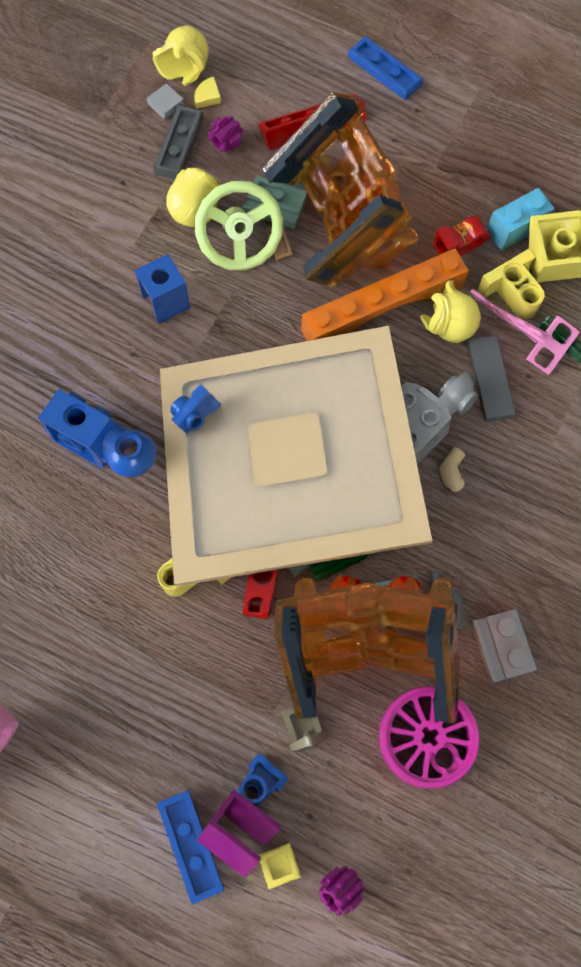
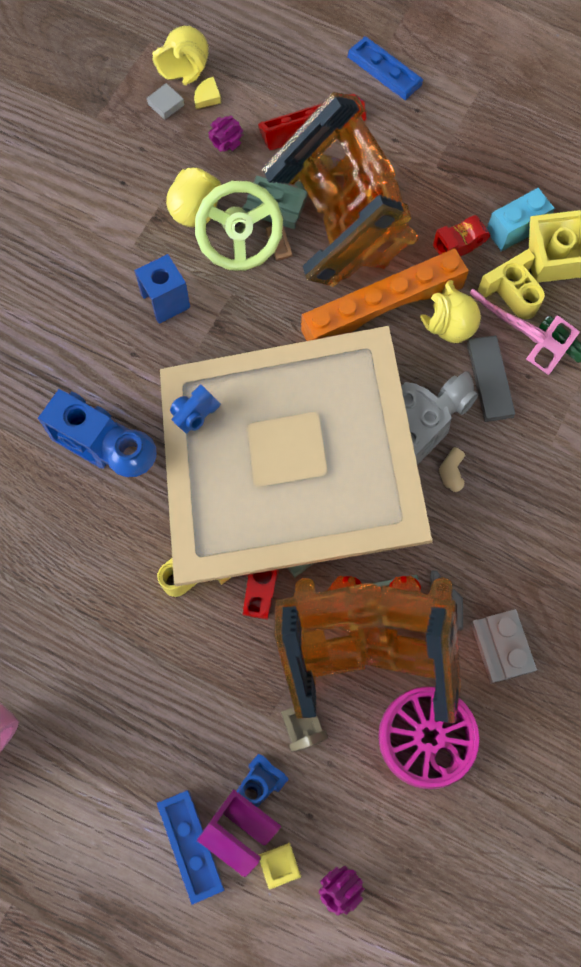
(178, 142): dark grey tile -> none
(327, 568): dark green axle -> none

